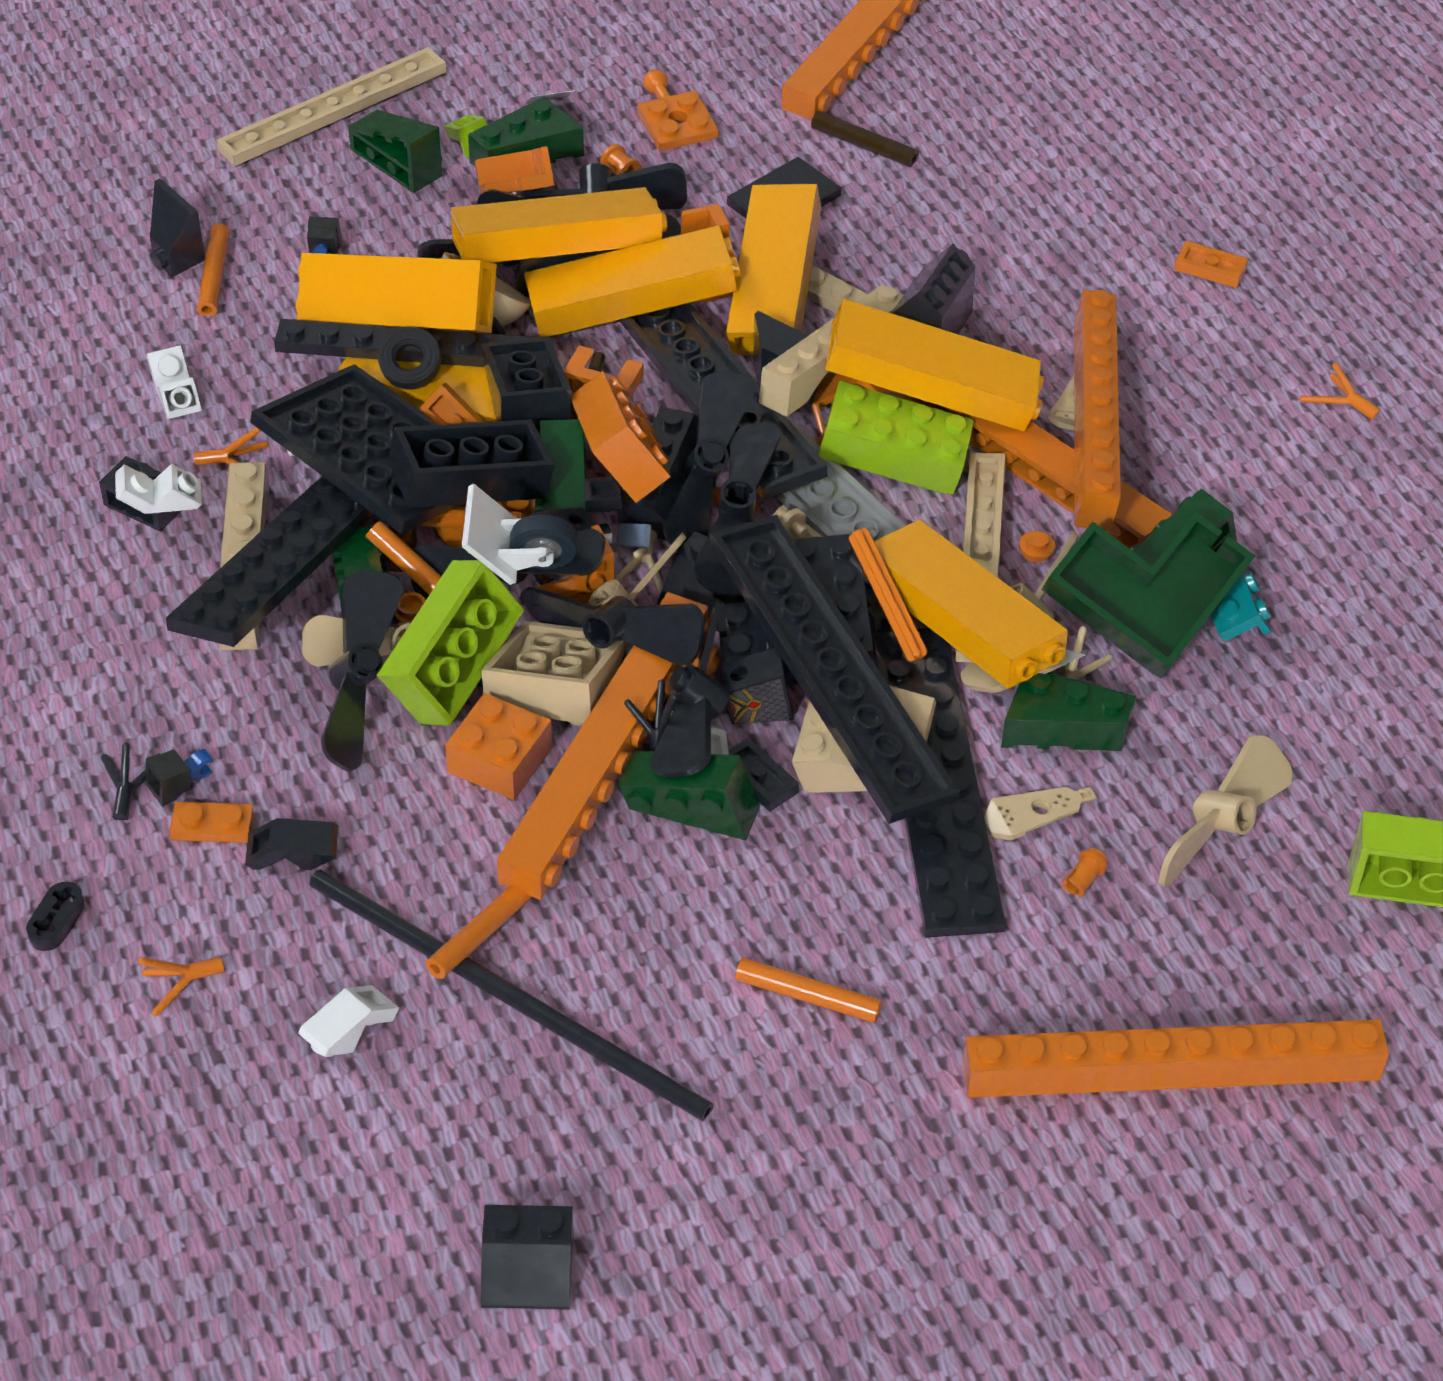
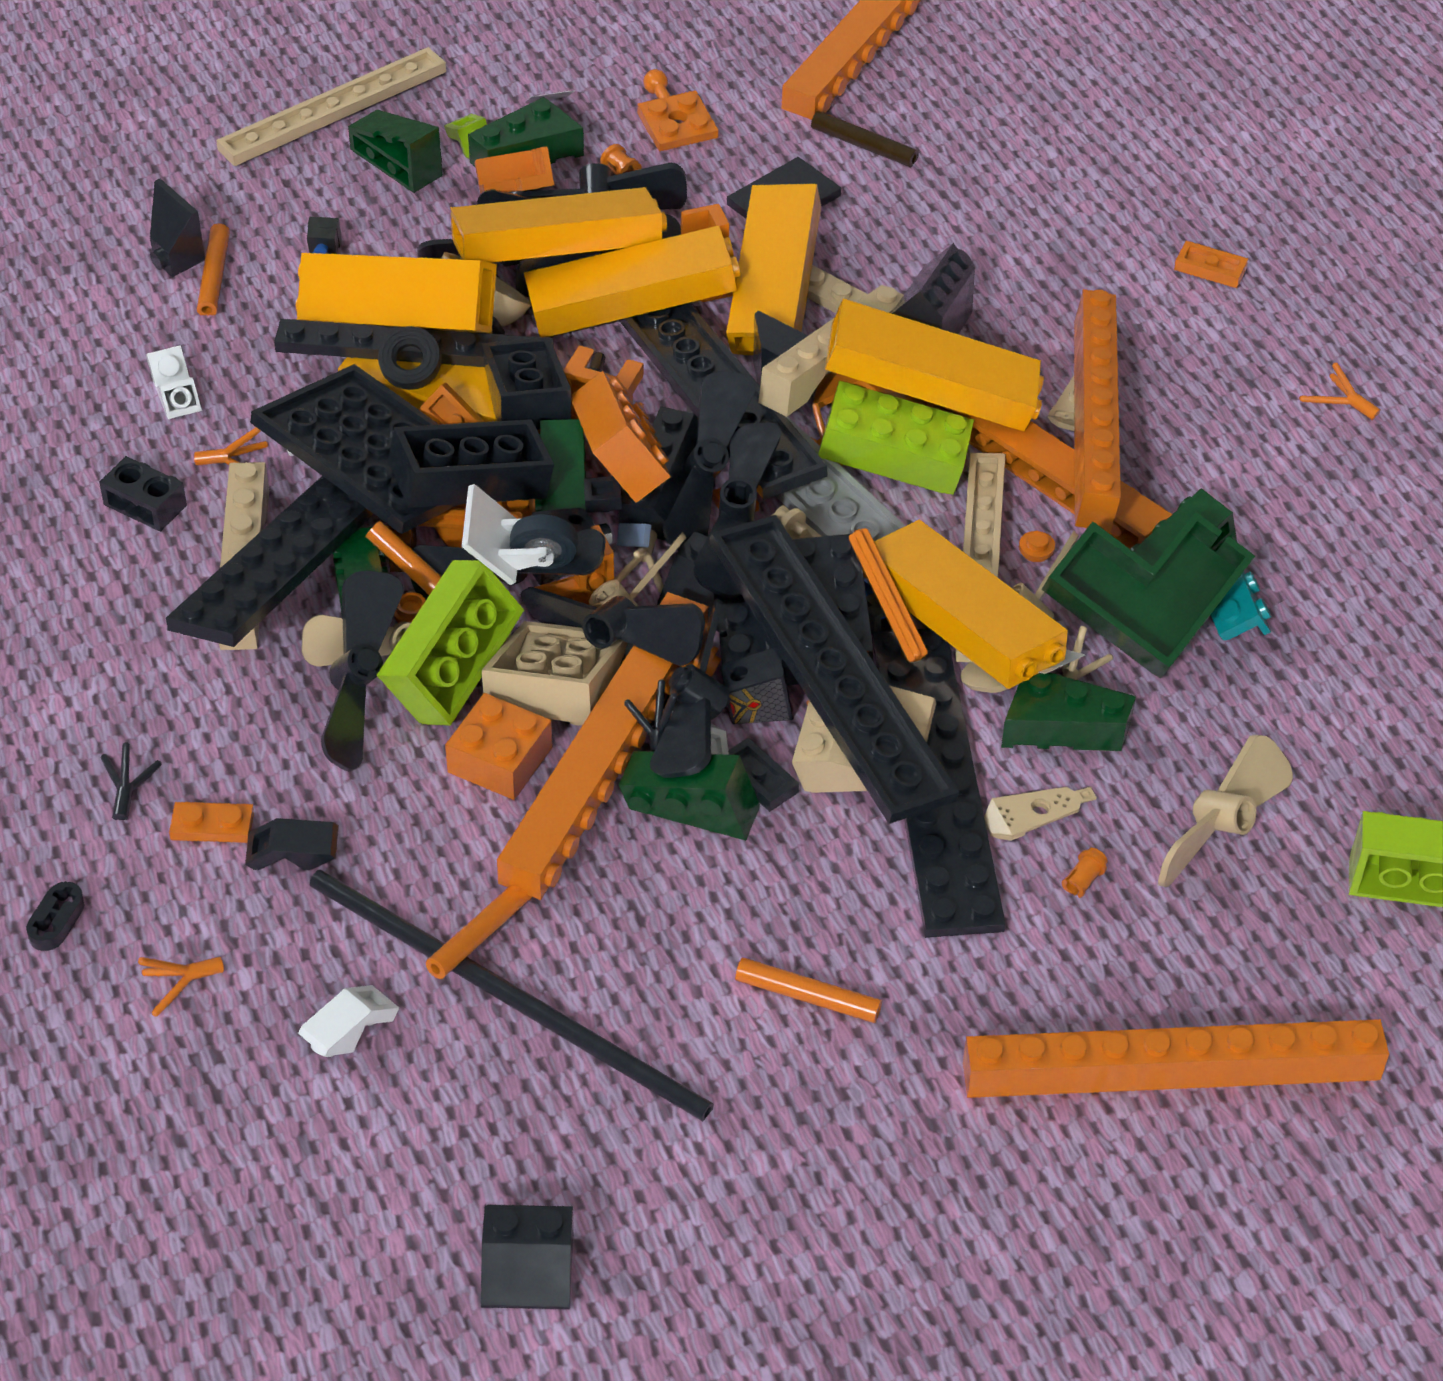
(167, 492): white slope -> none
(170, 775): pearl dark grey piece -> none

